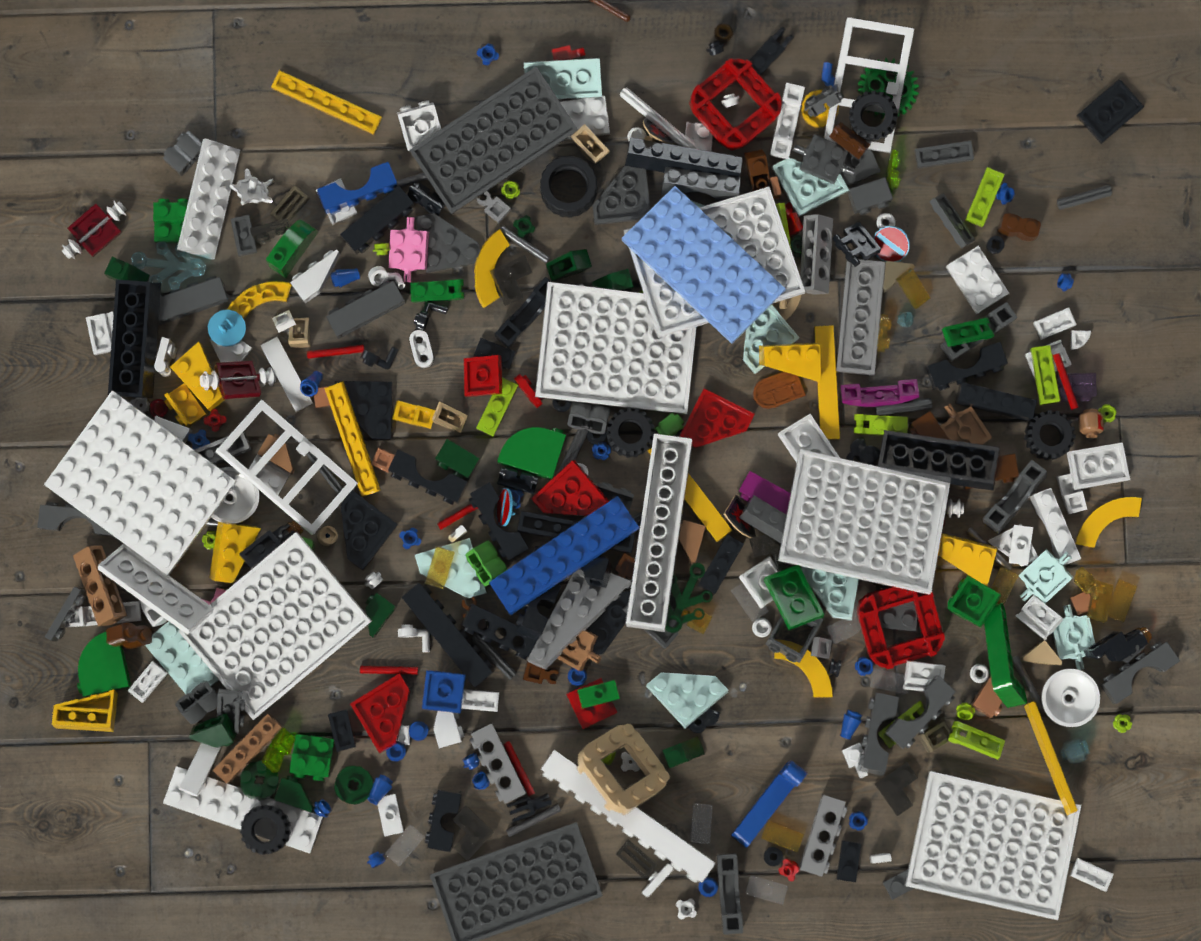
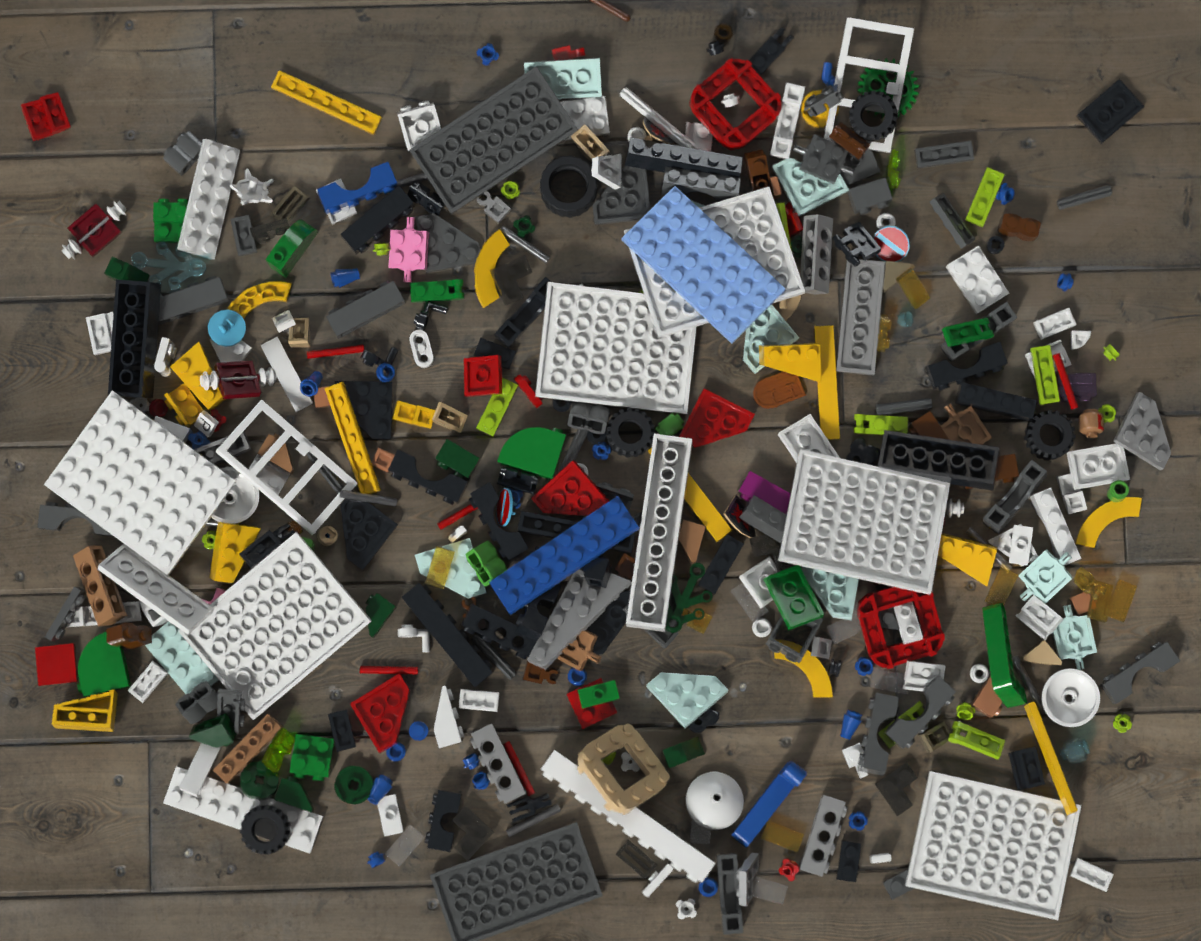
(45, 116): none -> red slope
(56, 664): none -> red tile
(206, 423): none -> white tile
(314, 279): white slope -> none
(322, 808): blue plate -> none
(368, 498): none -> flat silver bar
(373, 579): white plate -> none
(385, 276): white plate -> none
(389, 369): none -> blue plate
(404, 736): white tile -> none
(410, 533): blue plate -> none
(443, 691): blue plate -> none
(569, 264): dark green slope -> none
(608, 169): none -> white wing
(618, 280): dark green slope -> none
(712, 813): none -> white dish
(745, 876): none -> light grey plate
(768, 852): black plate -> none
(880, 395): magenta slope -> none
(908, 623): none -> white plate
(973, 601): green plate -> none
(1026, 768): none -> black plate
(1110, 352): none -> lime plate
(1119, 645): black plate -> none
(1123, 489): none -> bright green brick
(1144, 432): none -> light grey plate

